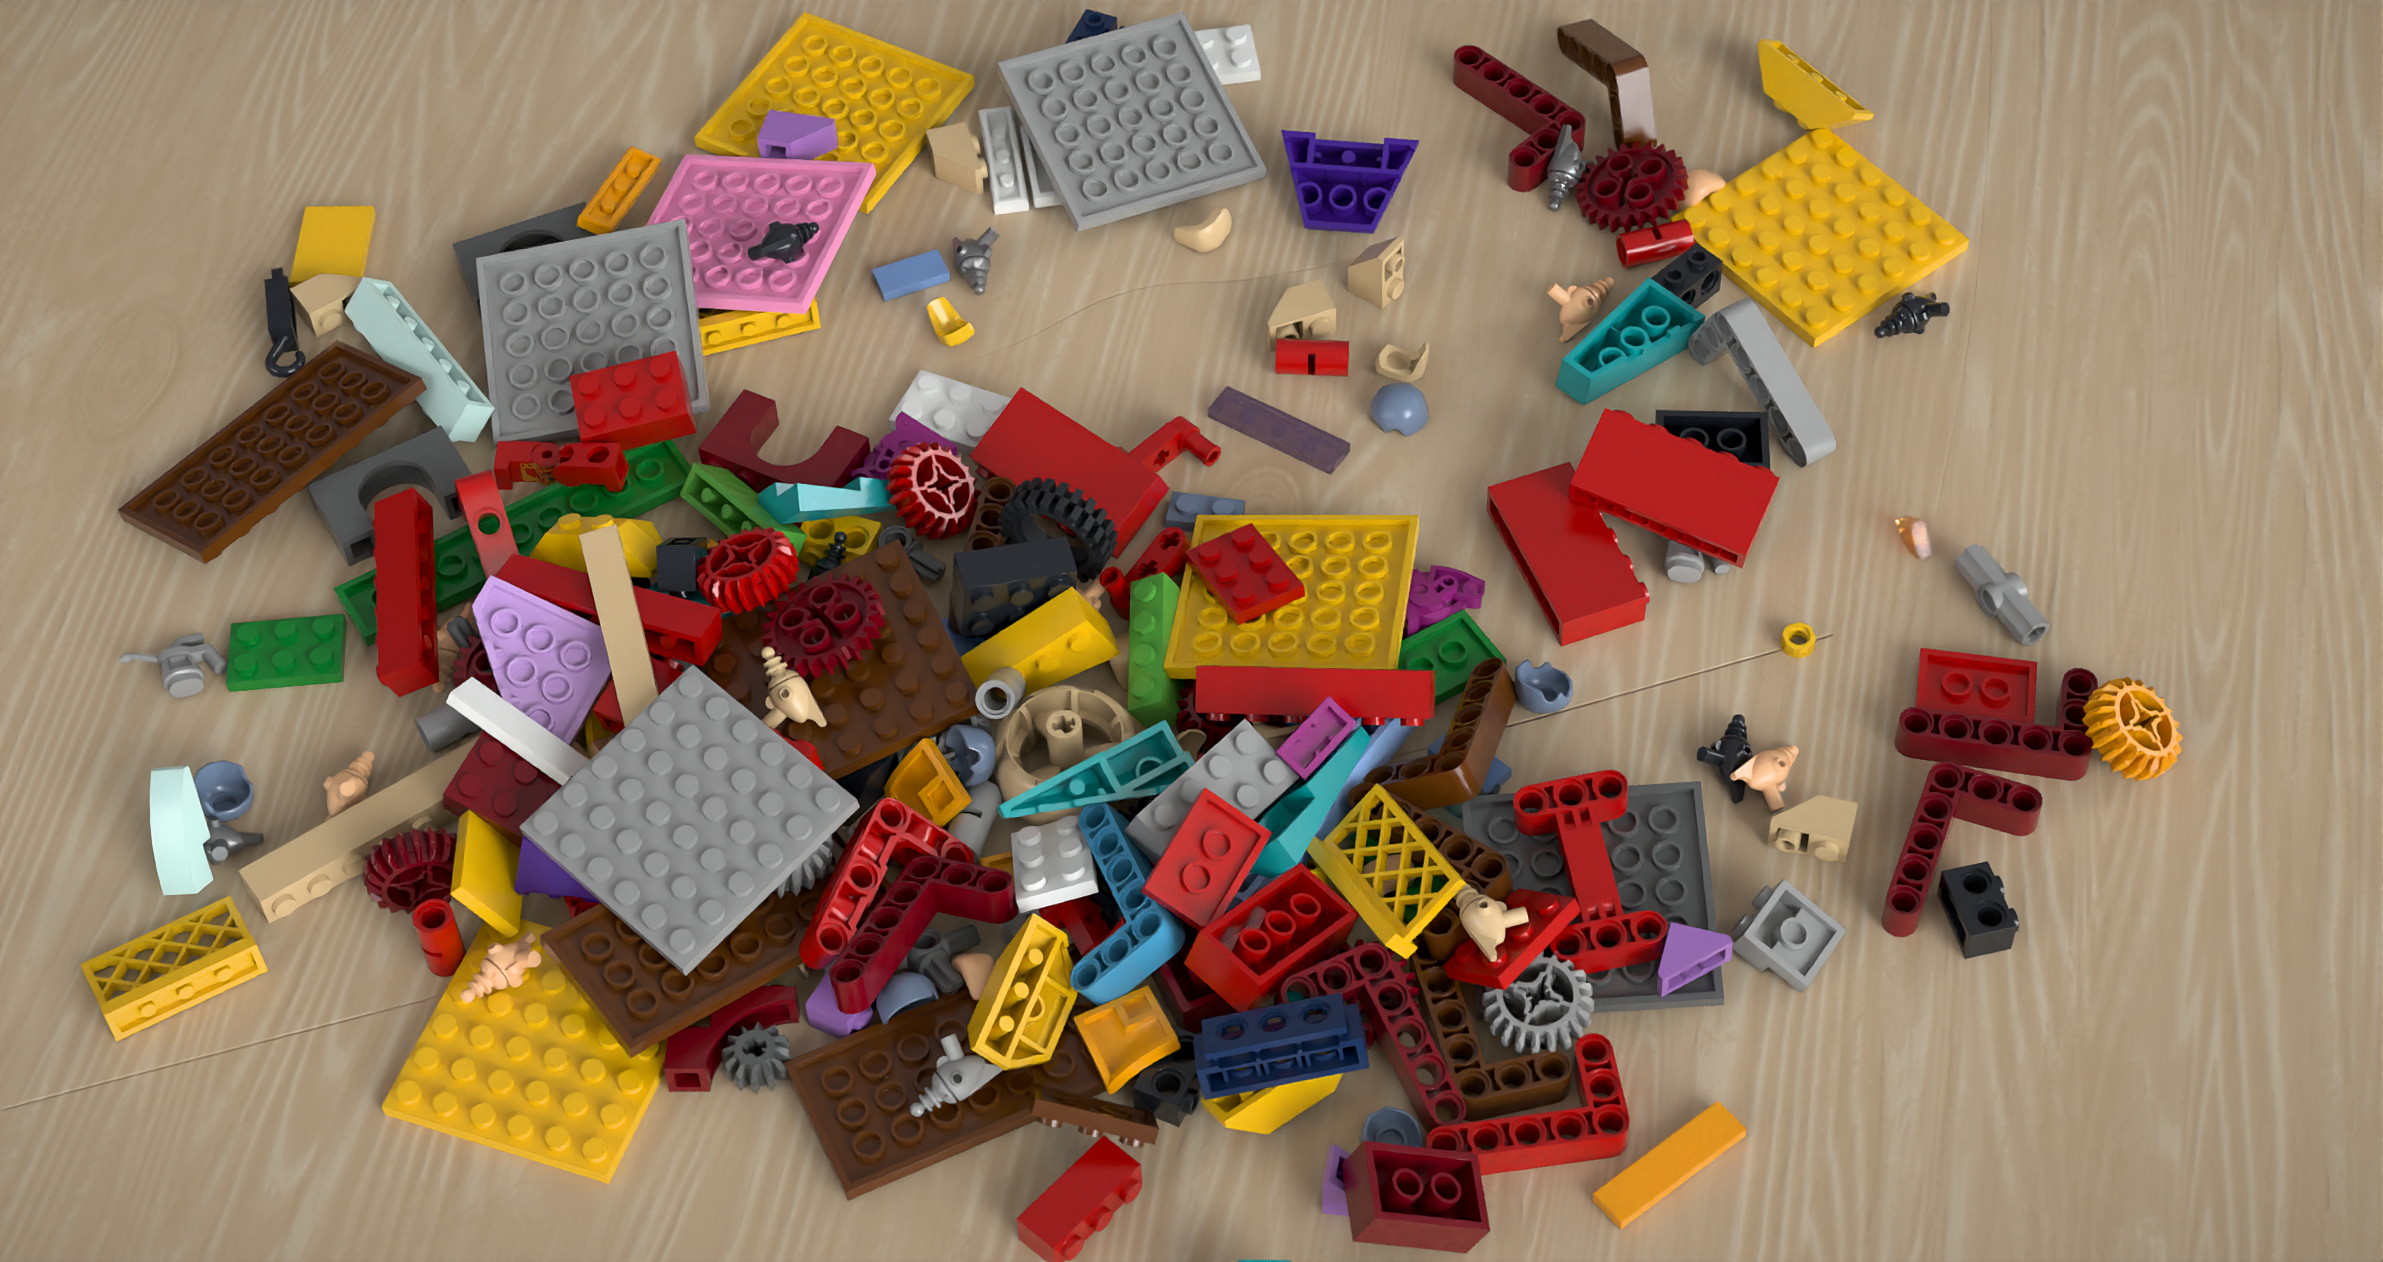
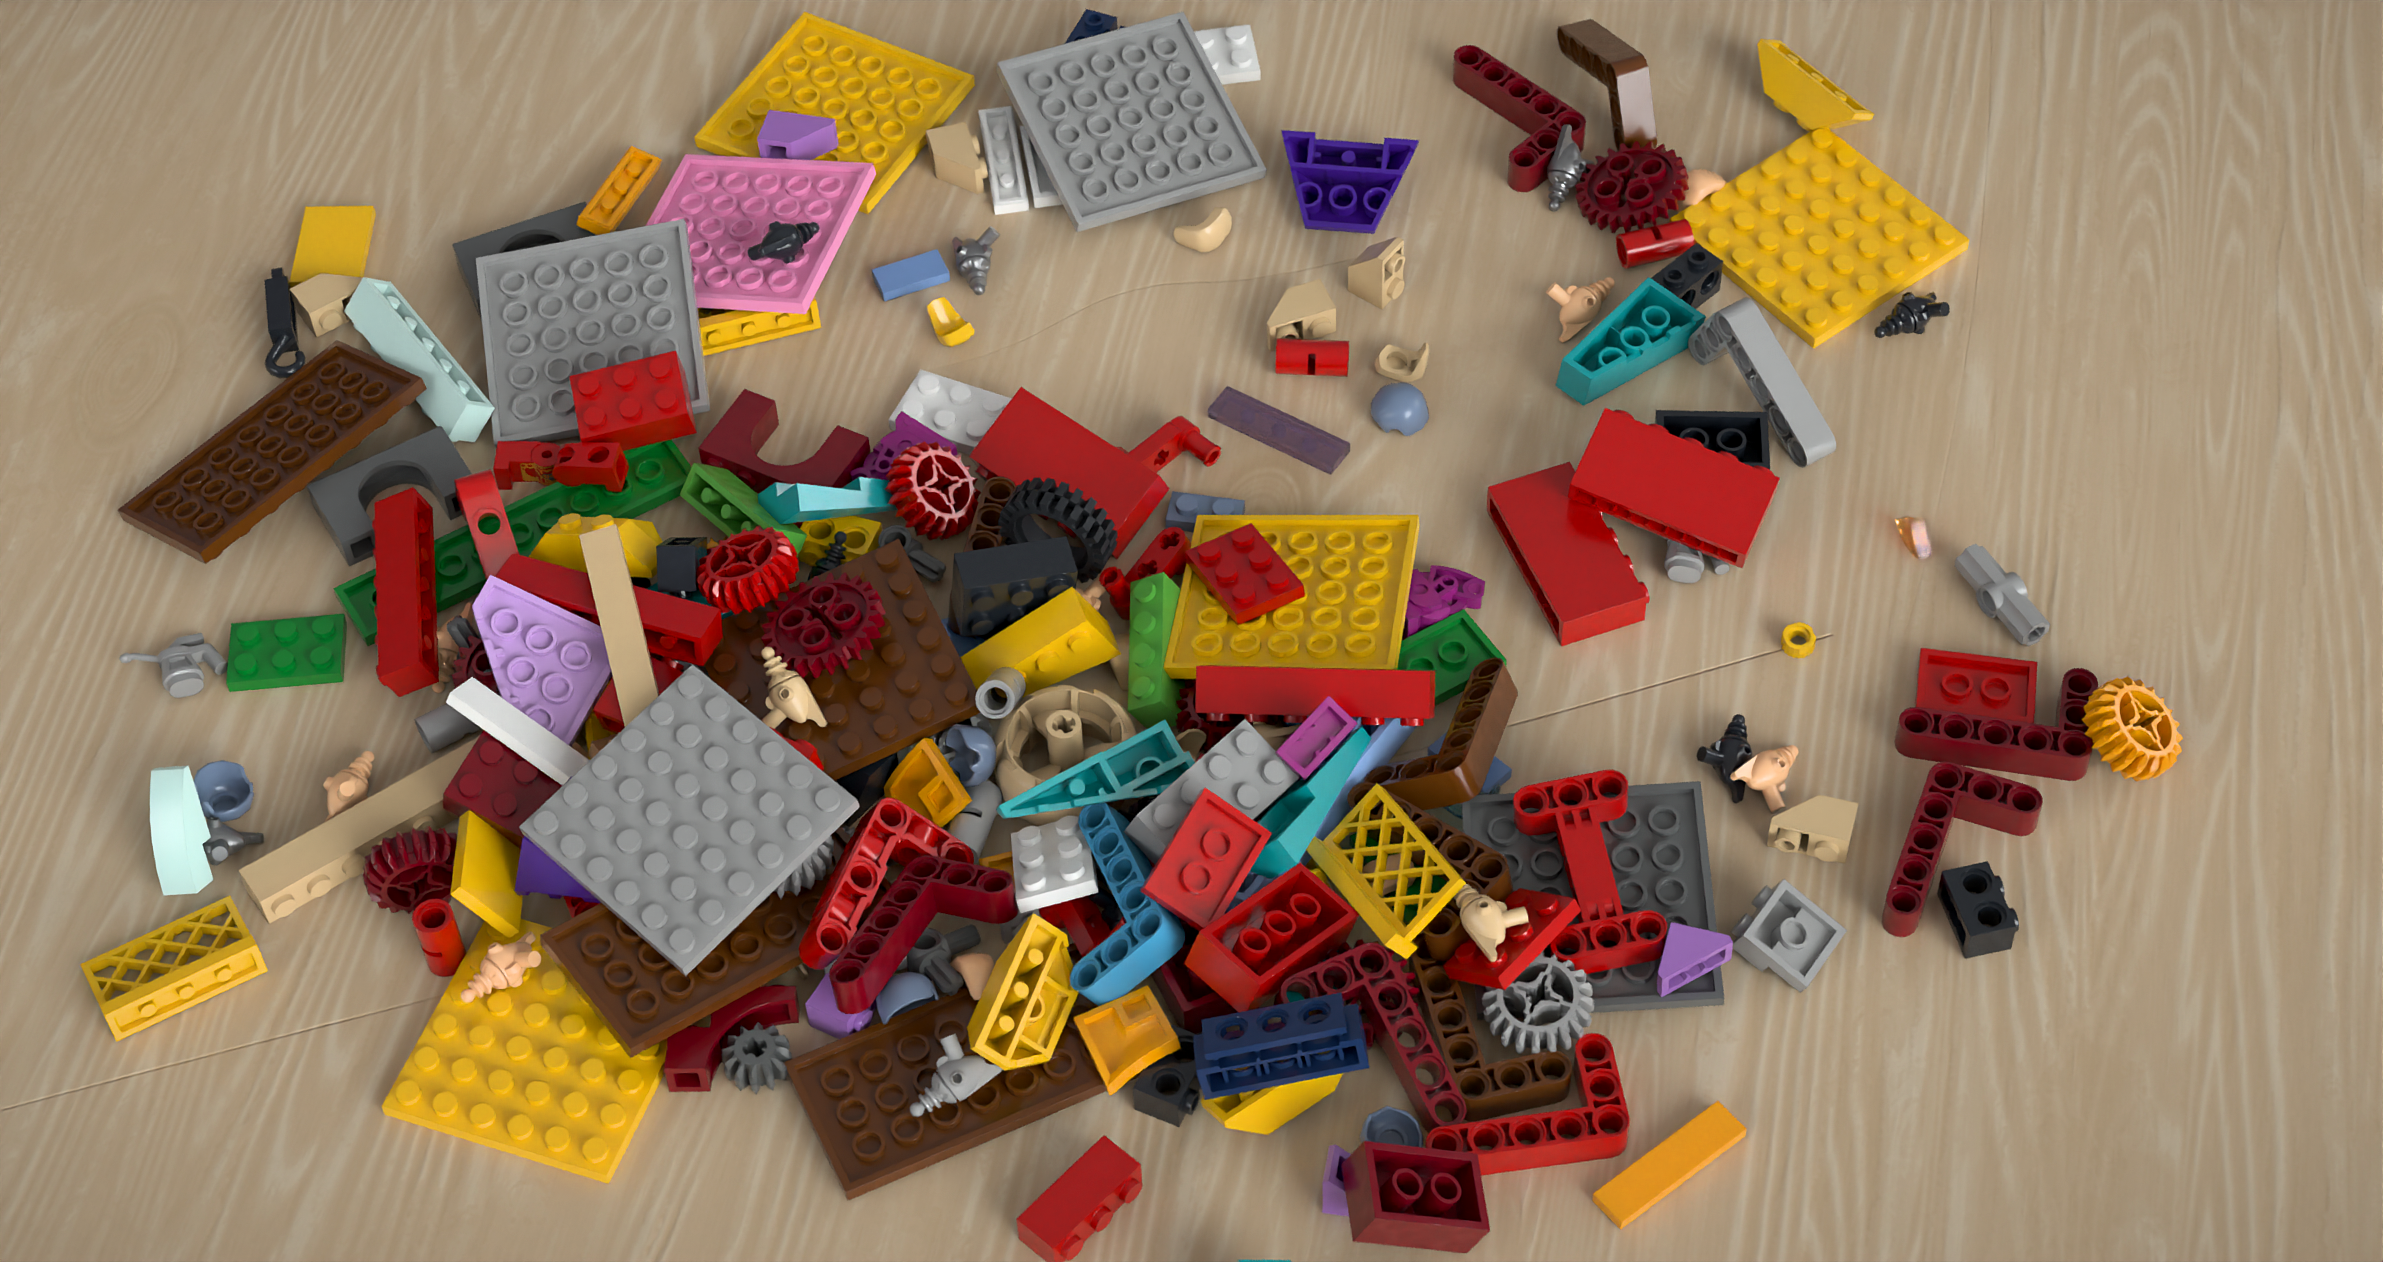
(1093, 1115): reddish brown plate -> none
(1542, 688): sand blue hair -> none

